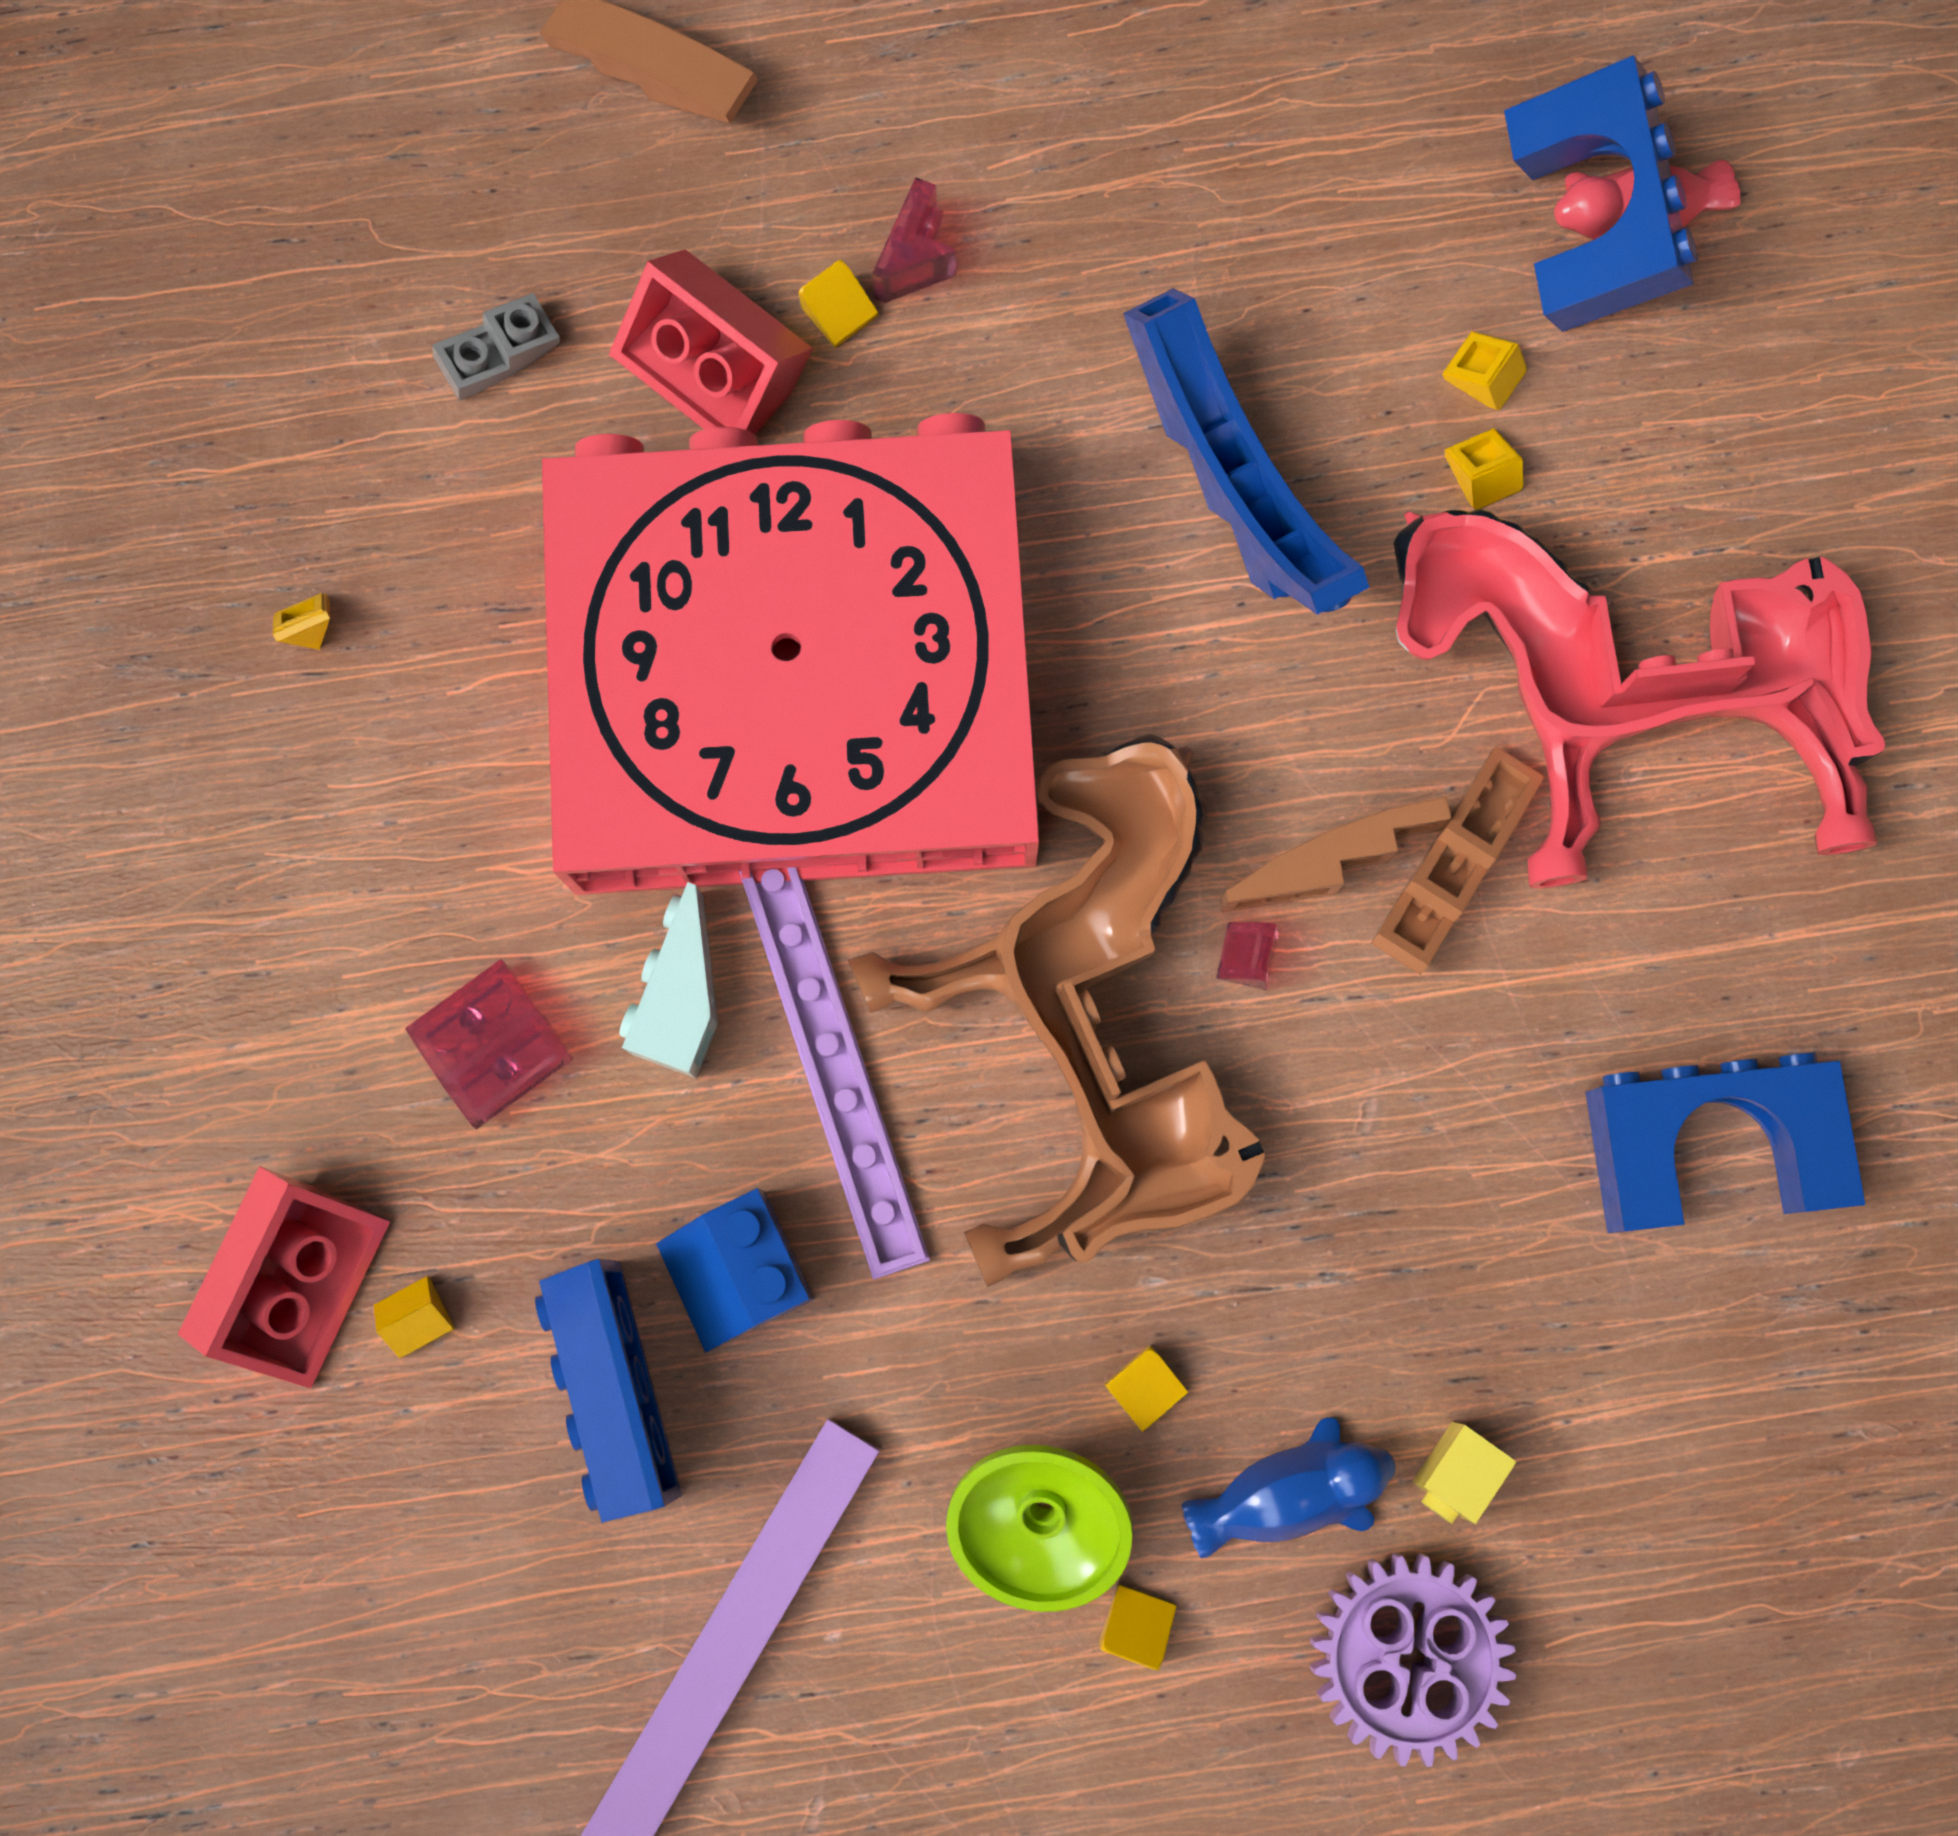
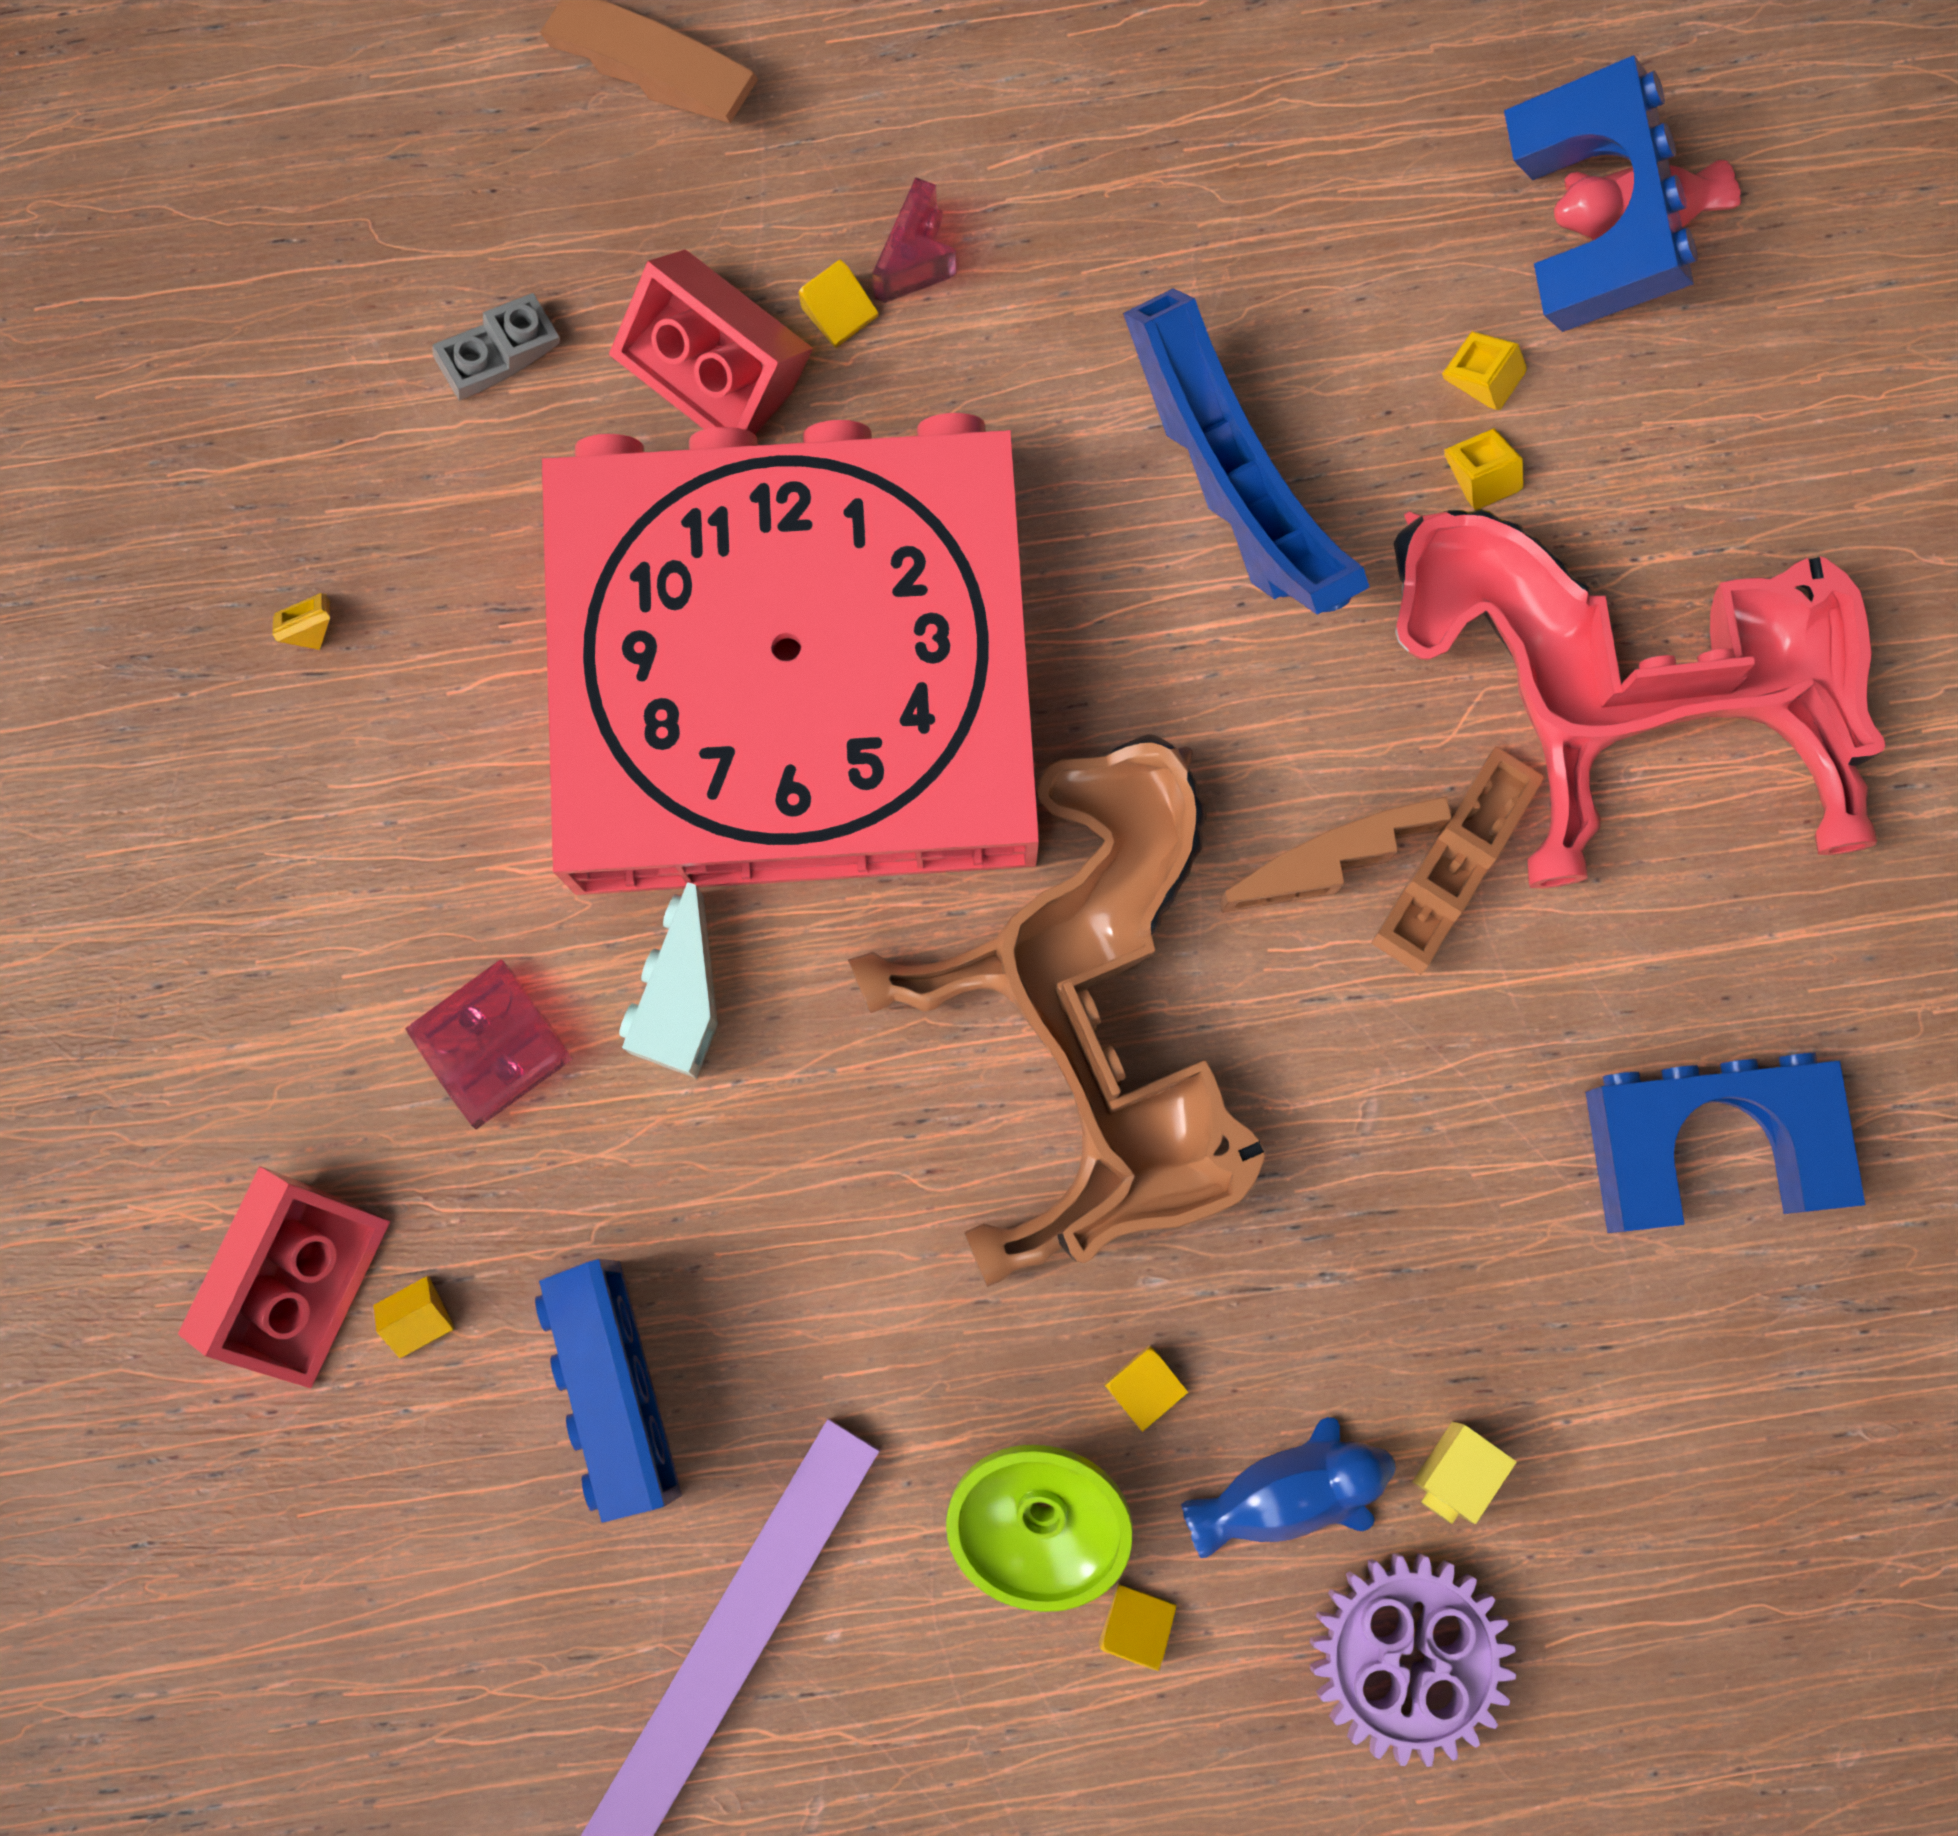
(734, 1269): blue slope -> none
(836, 1073): lavender tile -> none
(1248, 953): clear pink slope -> none

